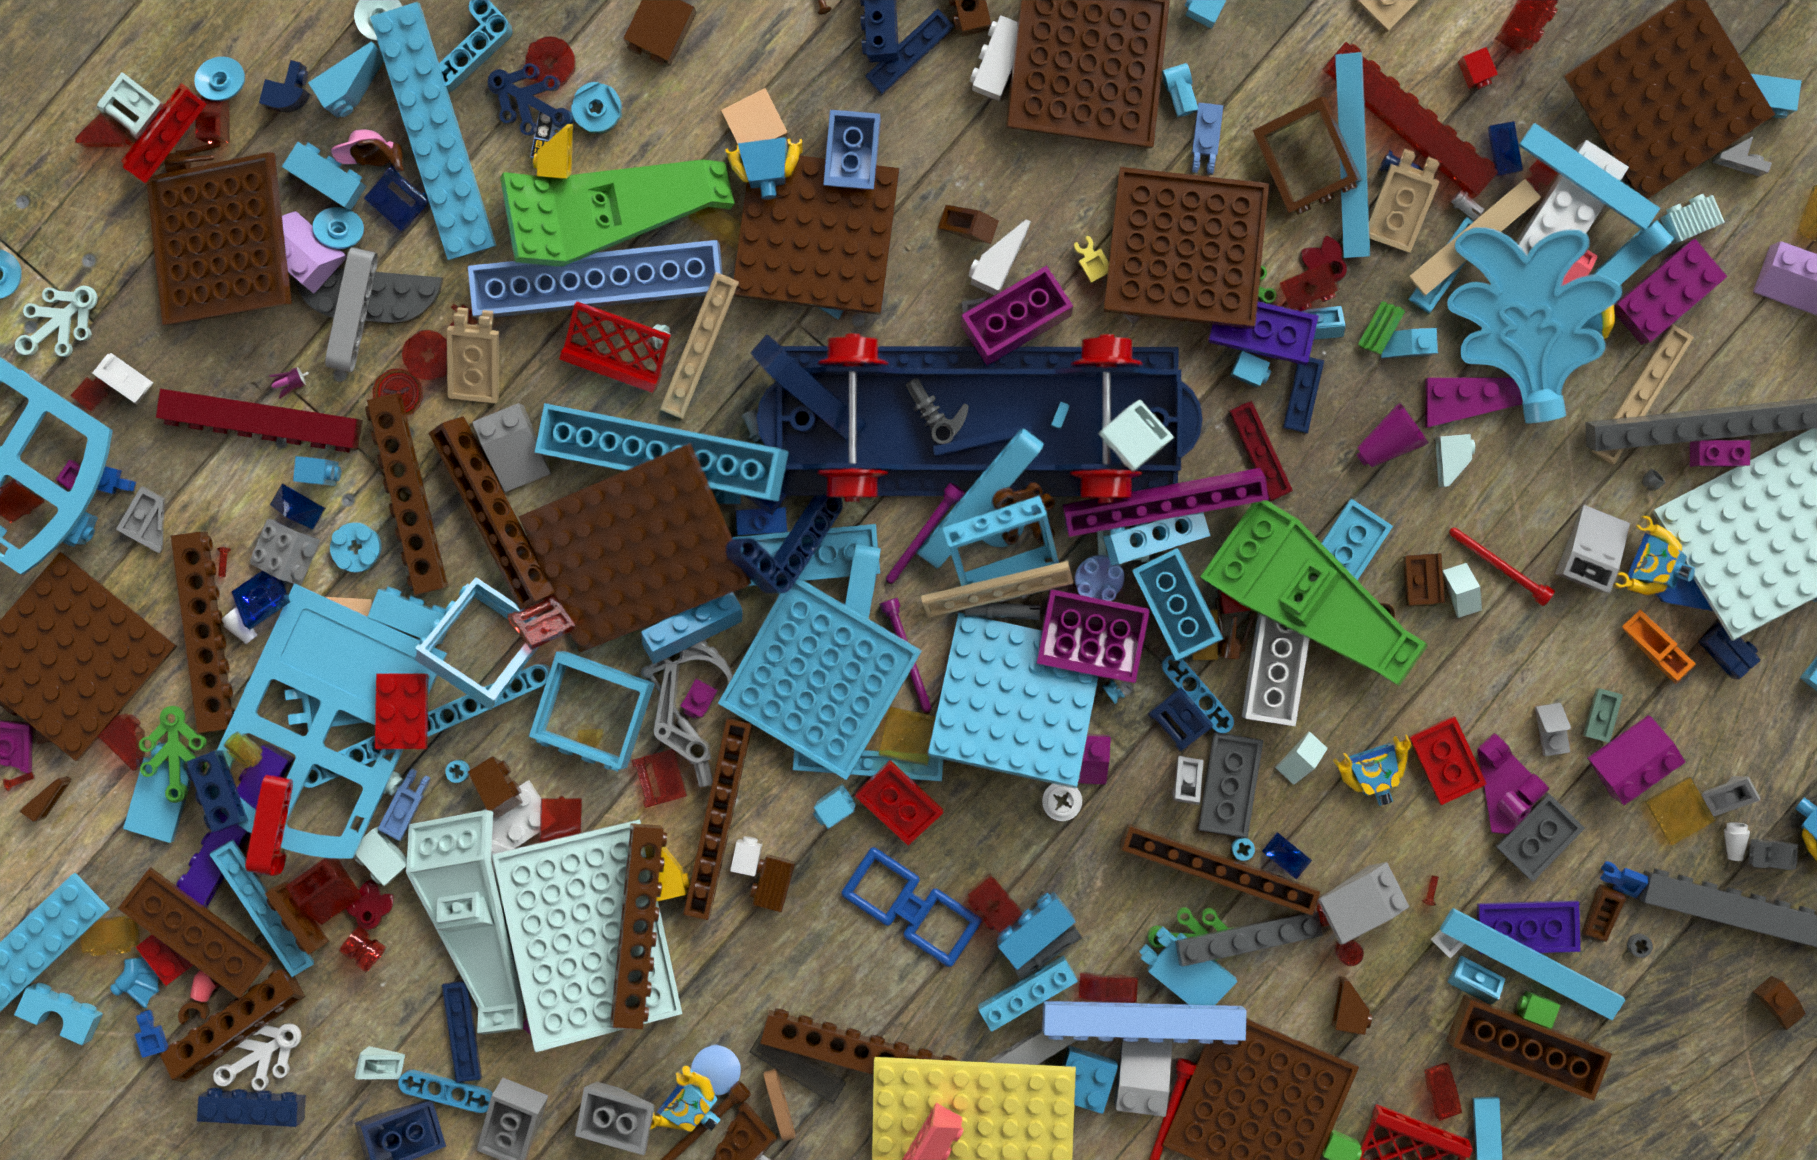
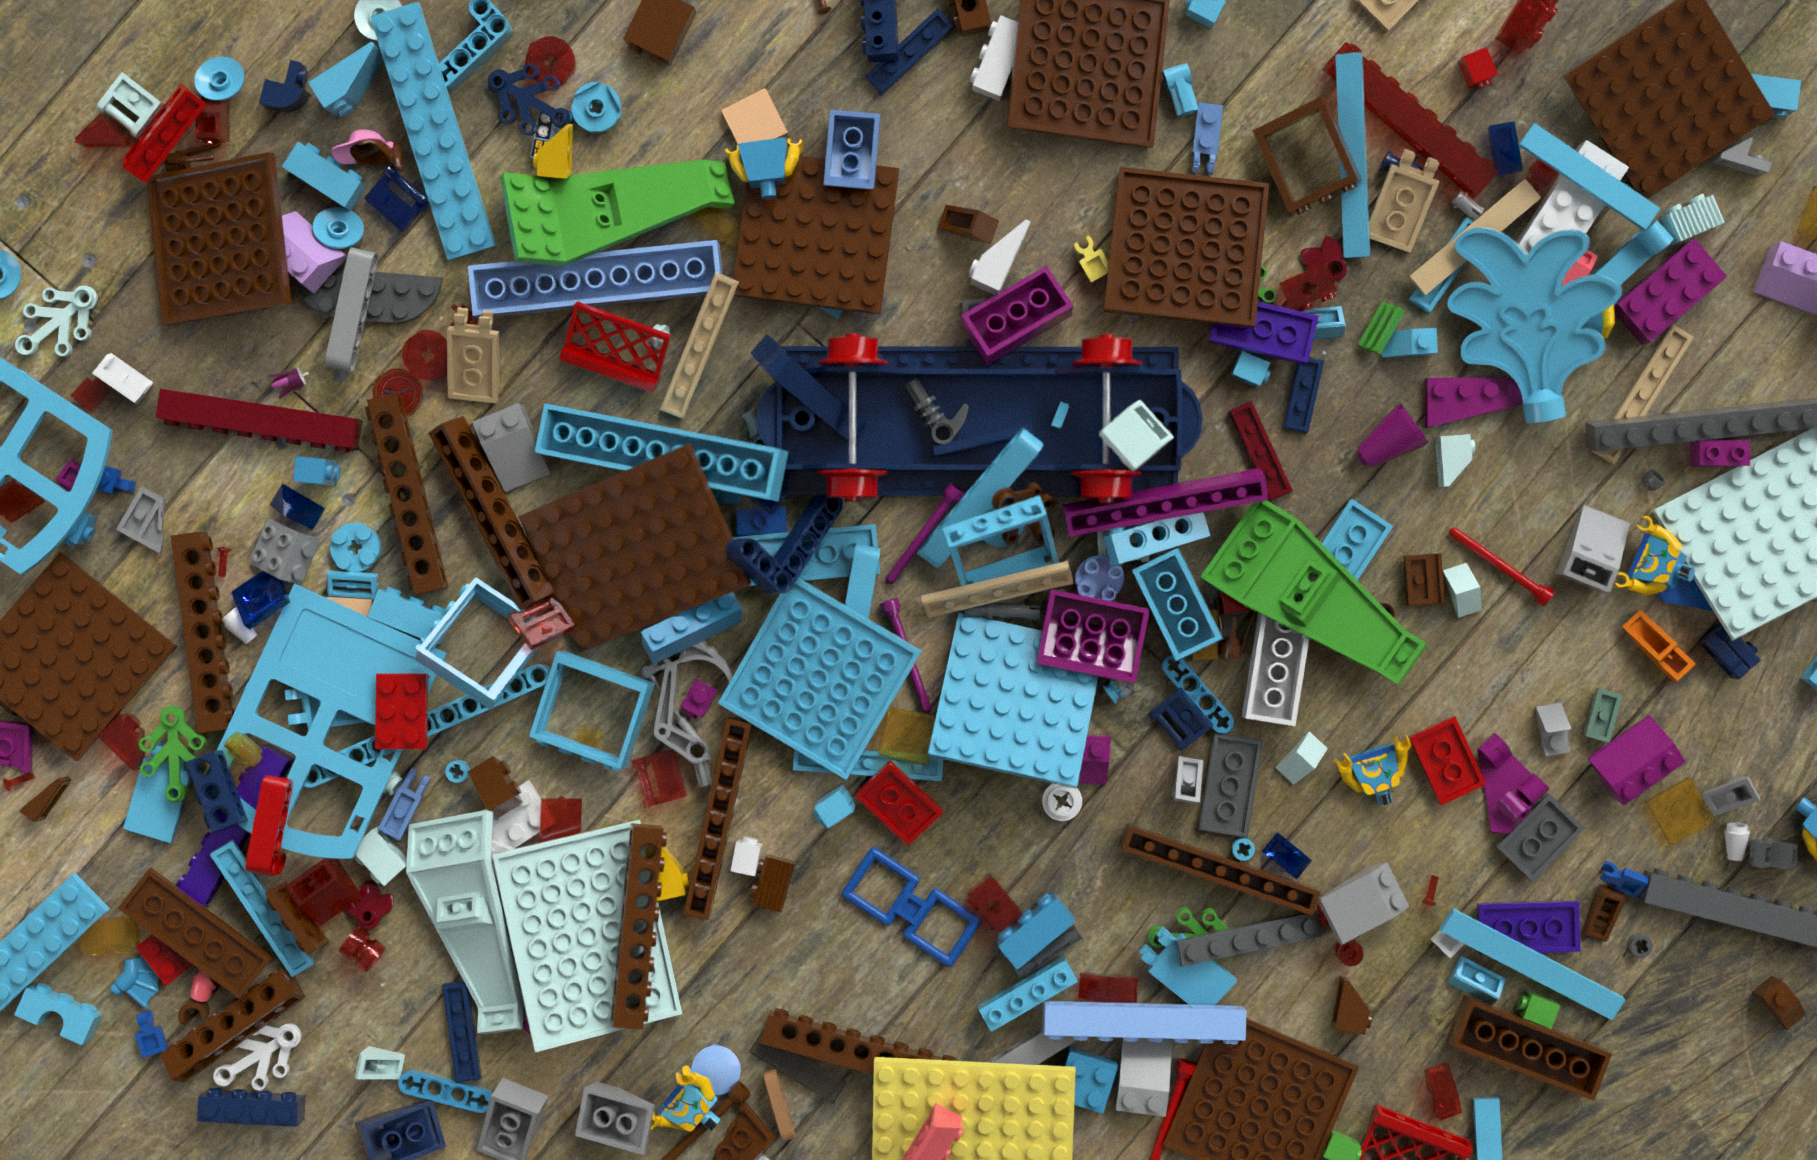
(357, 577): none -> medium azure tile

